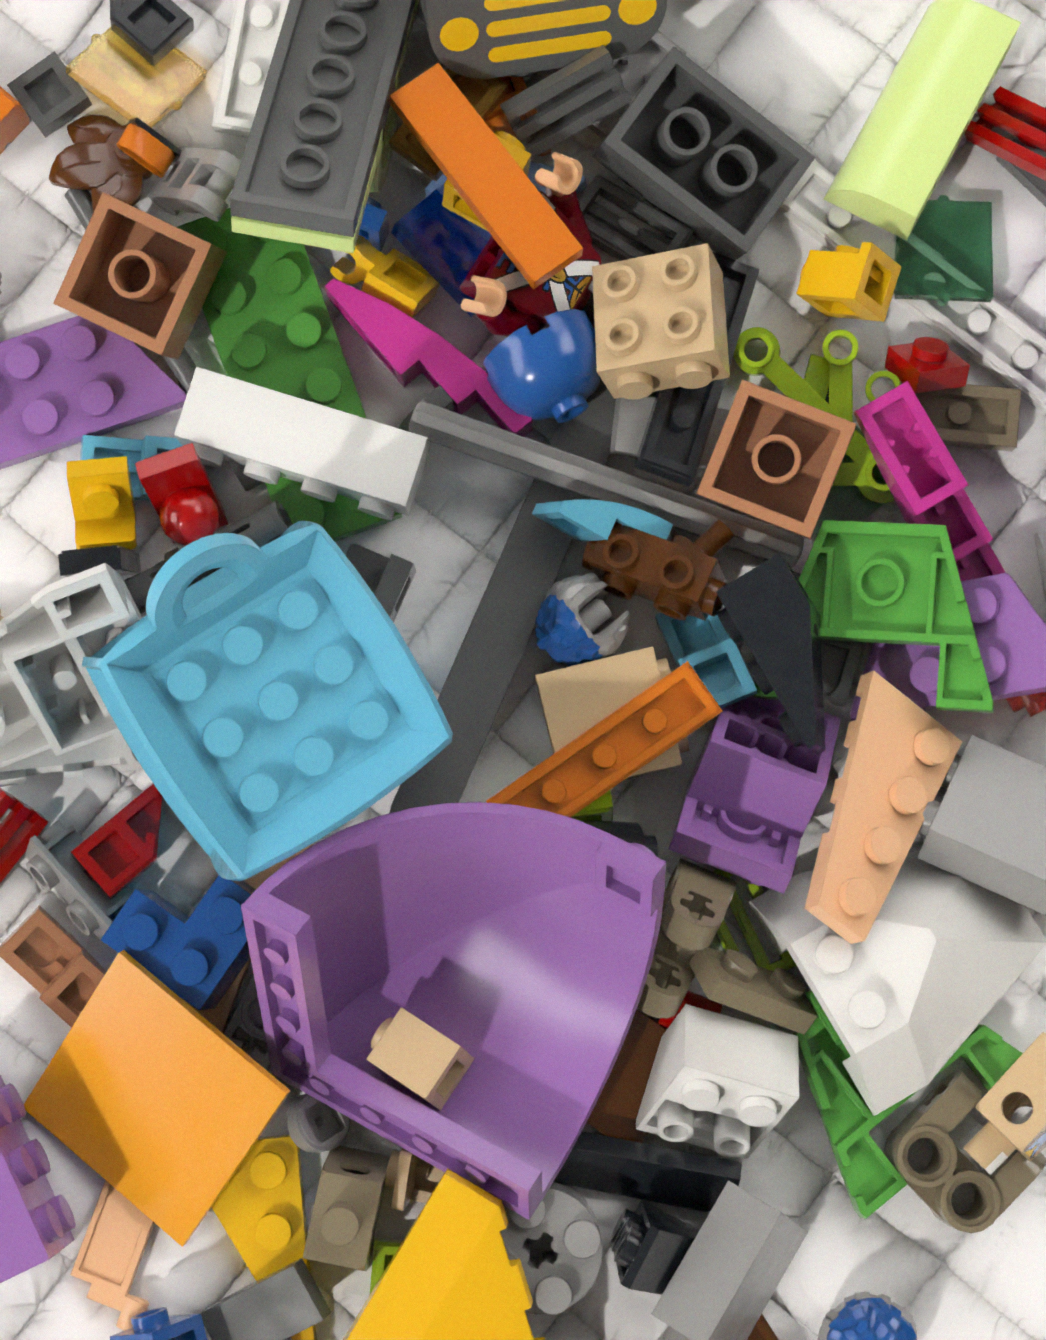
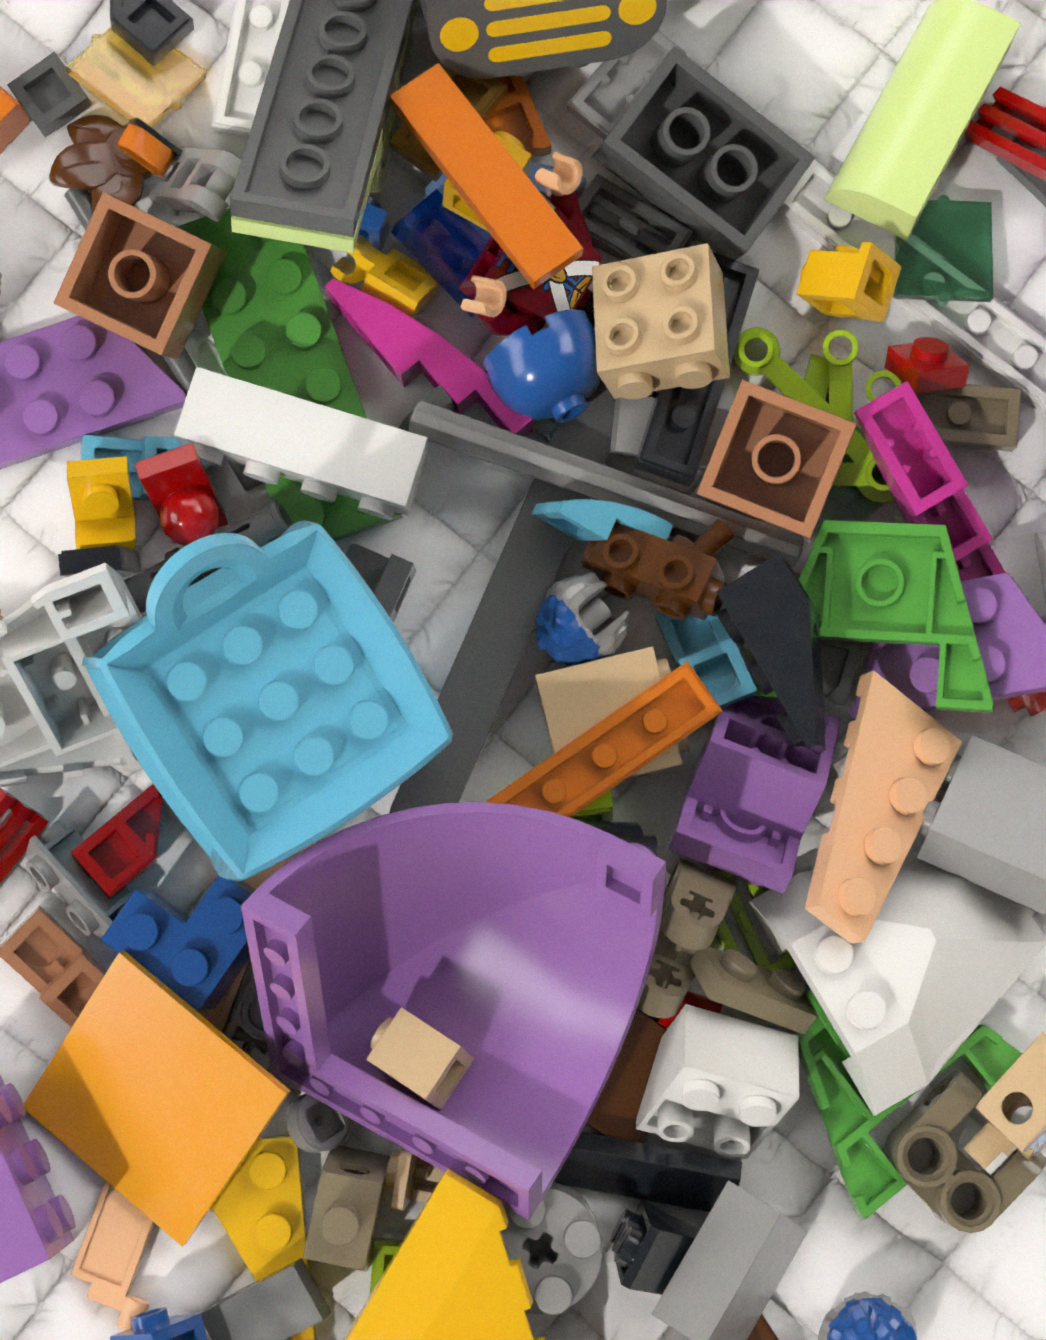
(571, 110): dark grey tile -> none

